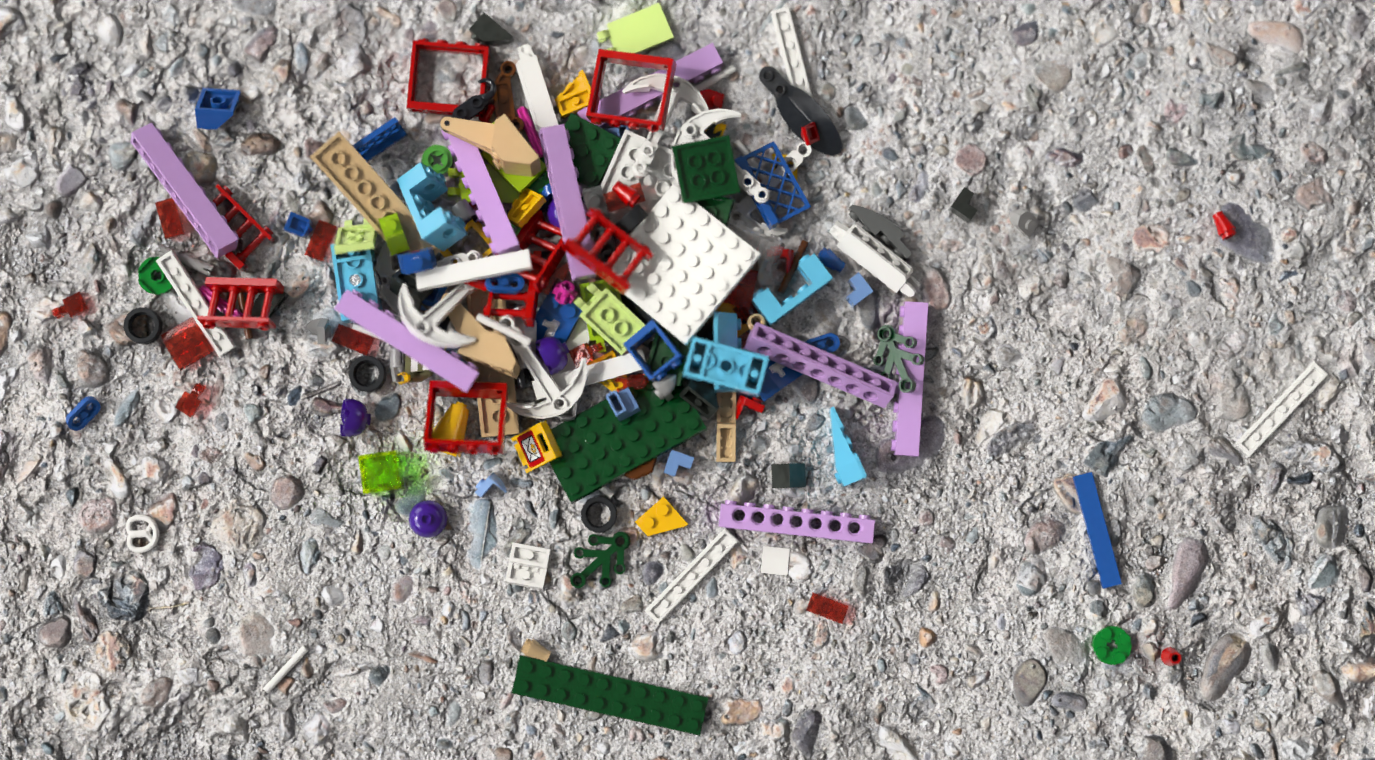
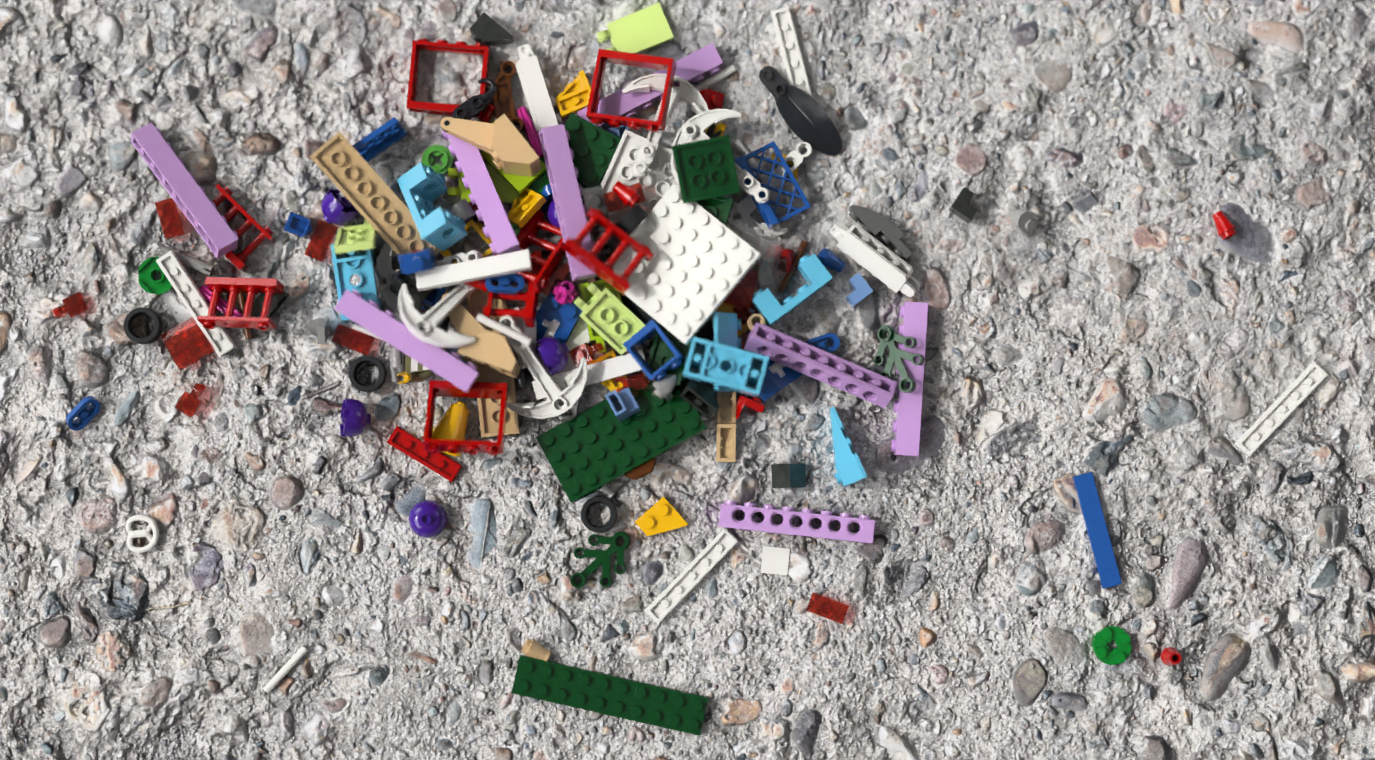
(215, 107): blue slope -> none
(338, 208): none -> dark purple cylinder
(381, 472): clear neon green piece -> none
(393, 234): lime slope -> none
(415, 449): none -> red tile
(484, 485): light blue plate -> none
(527, 566): white slope -> none
(531, 449): yellow container -> none
(675, 460): medium blue piece -> none
(809, 133): red slope -> none

